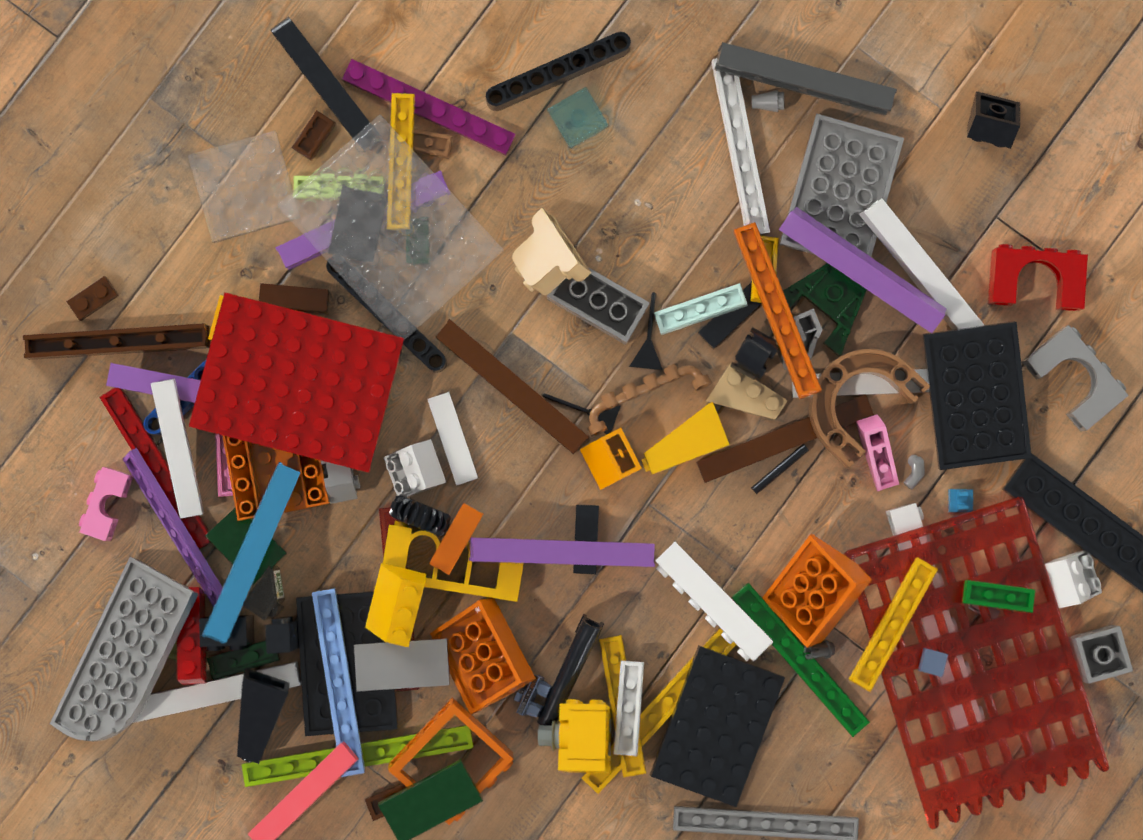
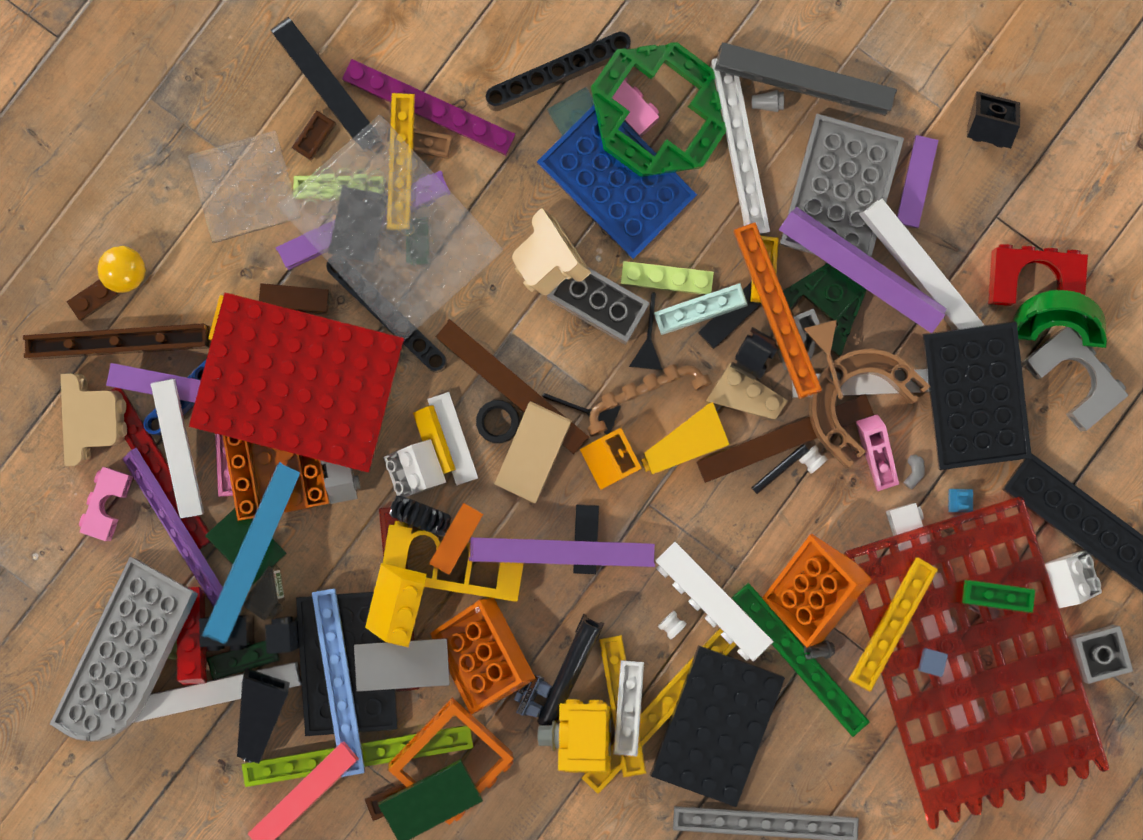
(89, 419): none -> tan brick
(121, 269): none -> yellow piece
(431, 429): none -> yellow tile
(498, 404): none -> black tyre
(533, 452): none -> tan tile
(612, 114): none -> green plate
(614, 196): none -> blue plate
(641, 115): none -> bright pink brick
(667, 278): none -> yellowish green plate
(672, 625): none -> white wheel
(813, 459): none -> white wheel
(823, 336): none -> medium nougat piece
(917, 181): none -> medium lavender tile
(1062, 309): none -> green brick

